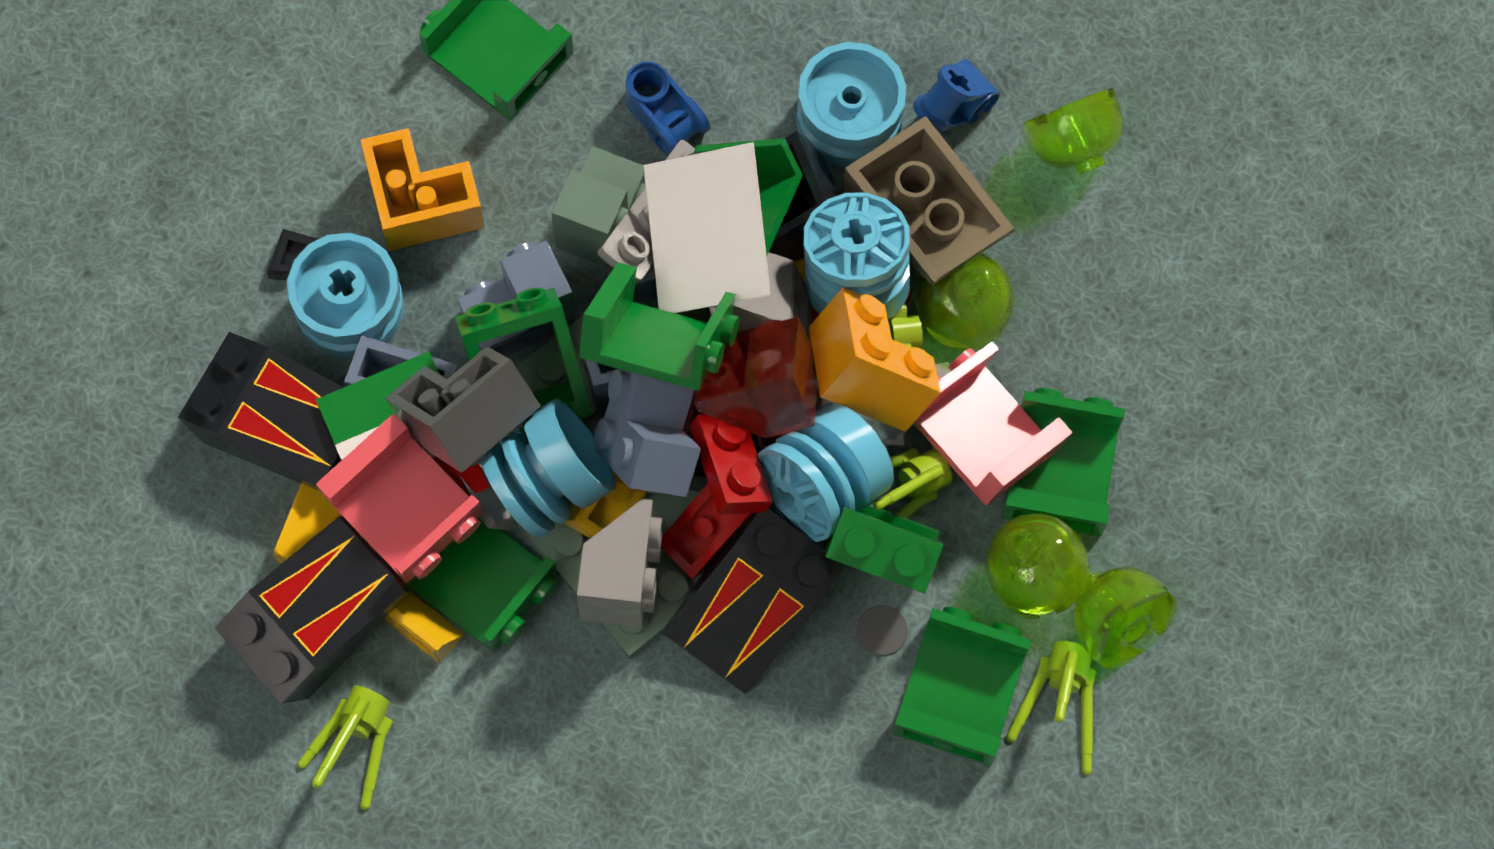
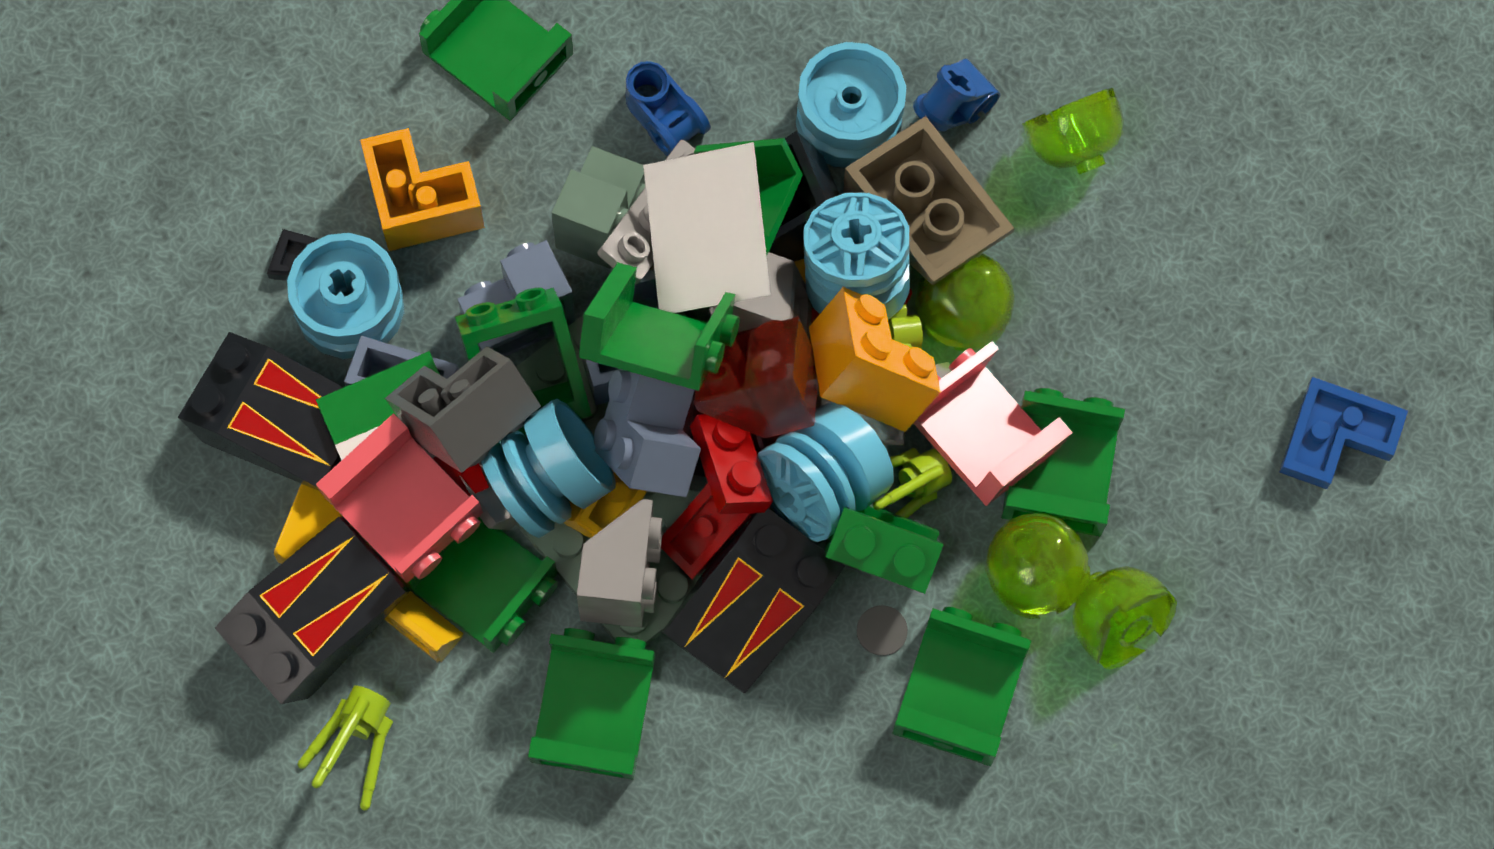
(593, 704): none -> green panel
(1068, 671): lime plant -> none
(1335, 418): none -> blue plate

